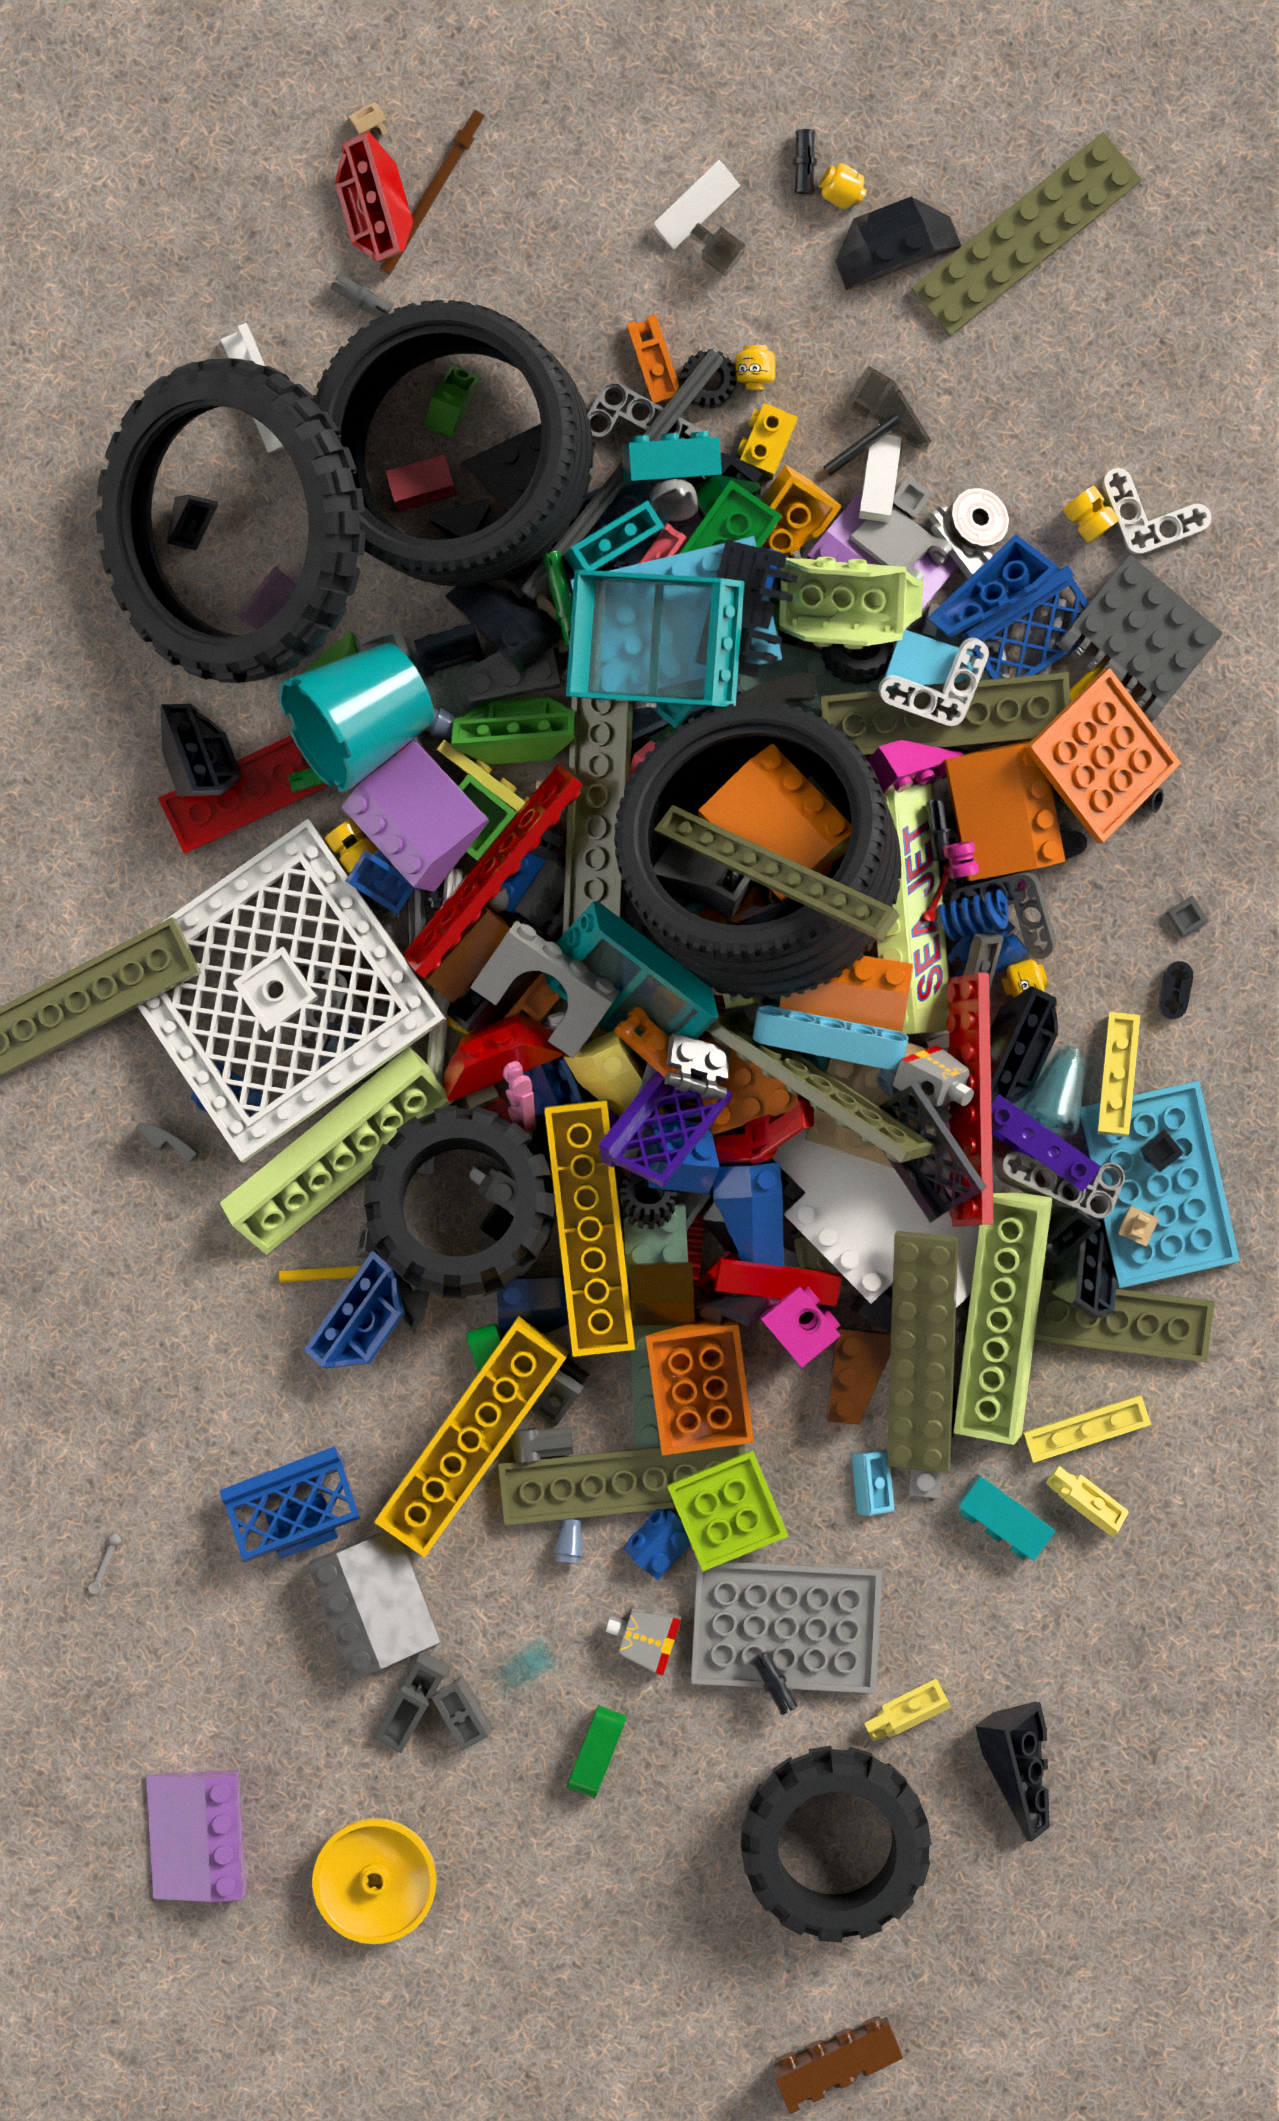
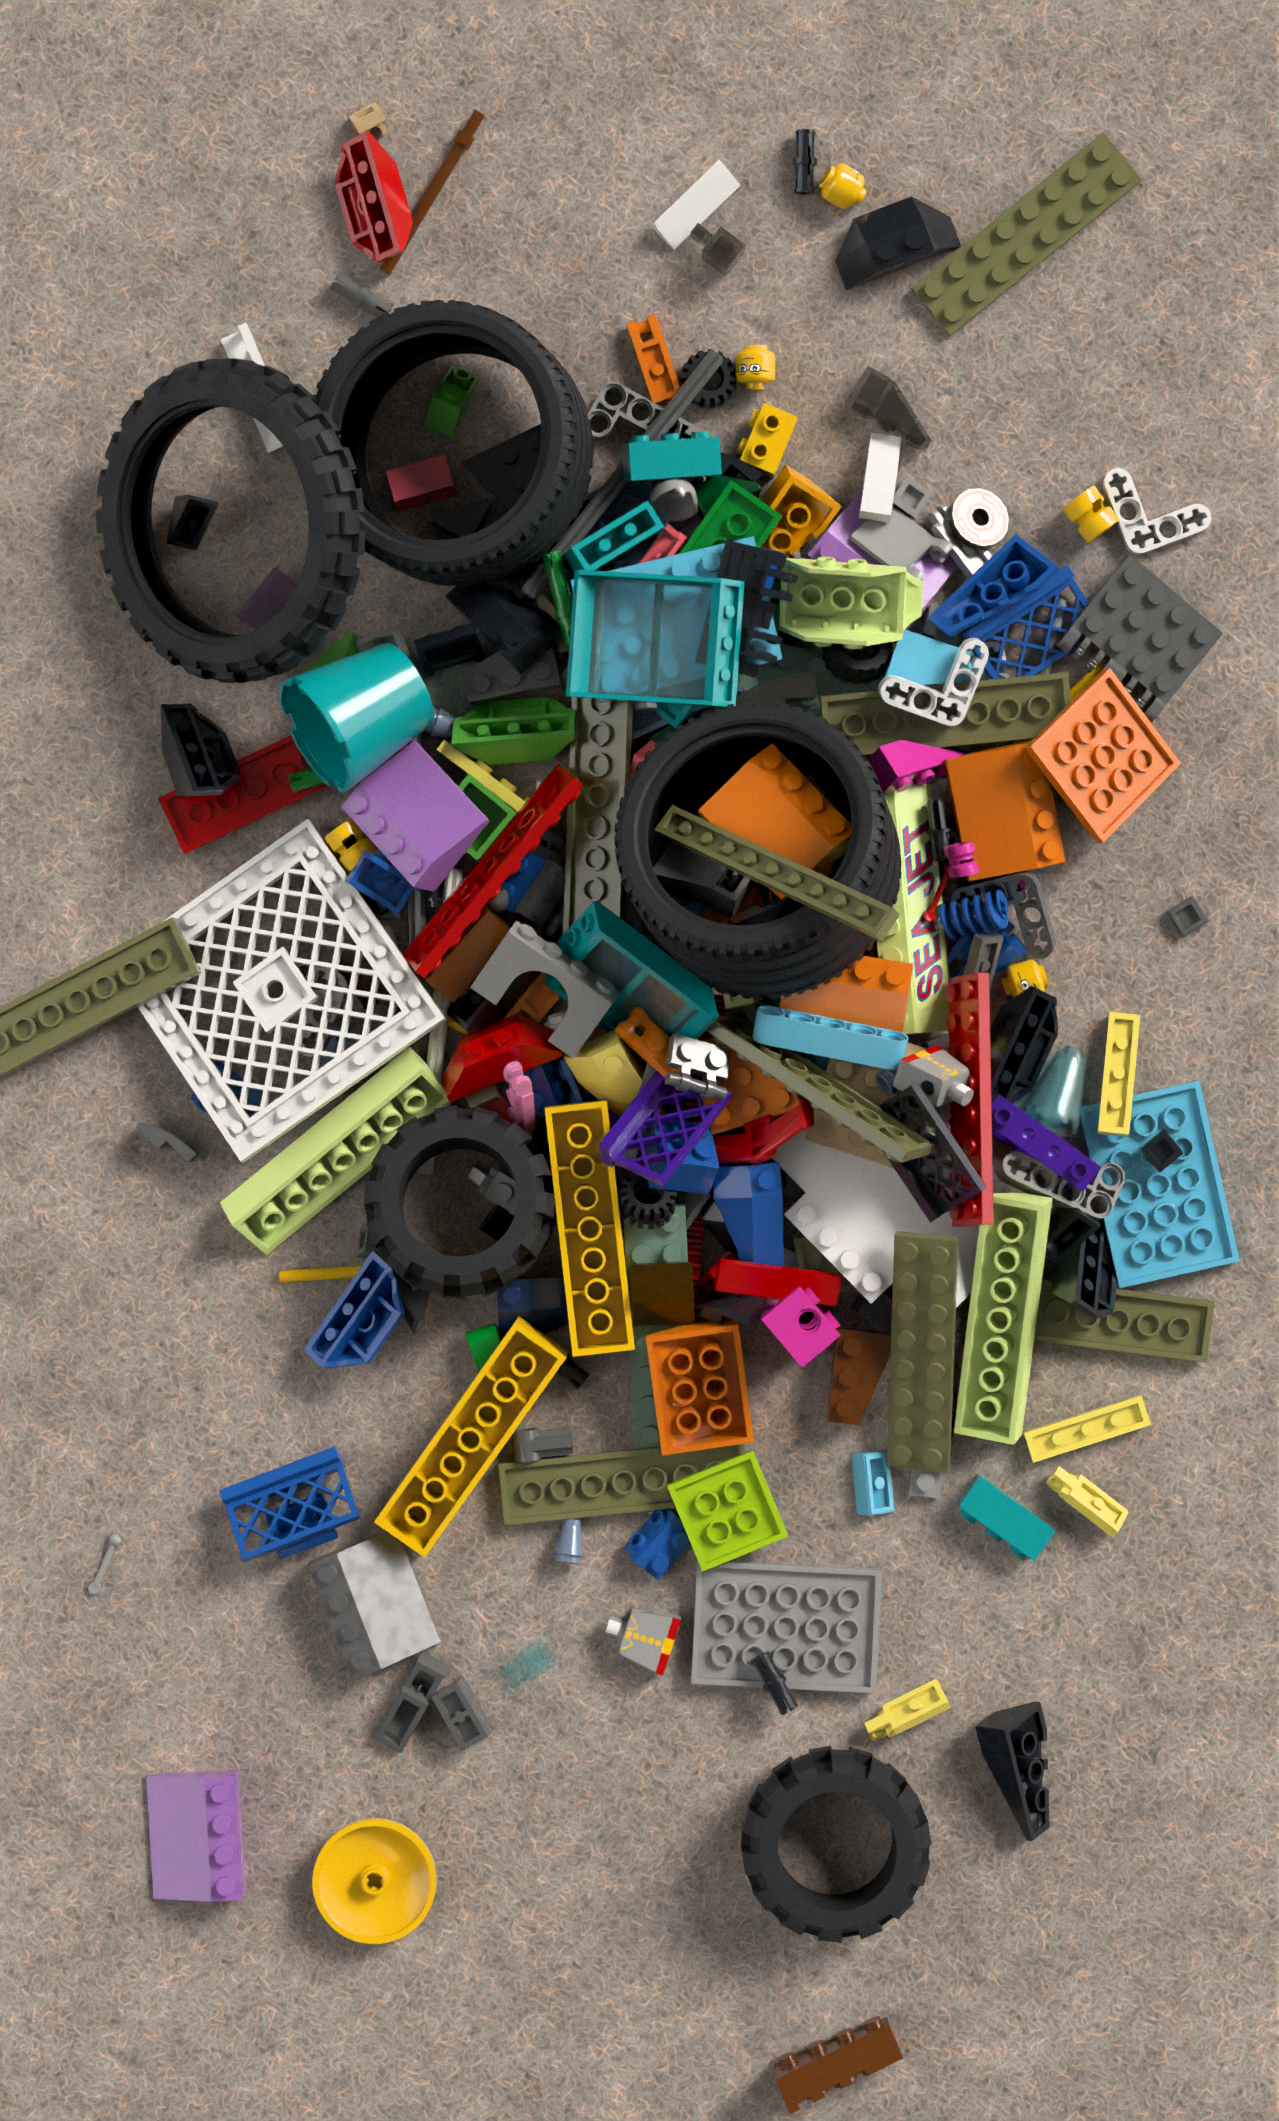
(557, 1397): dark grey slope -> none
(596, 1751): green beam -> none
(863, 443): black bar -> none
(1073, 842): black tile -> none
(1137, 1225): tan tile -> none
(1154, 801): black hinge -> none
(1168, 988): black beam -> none

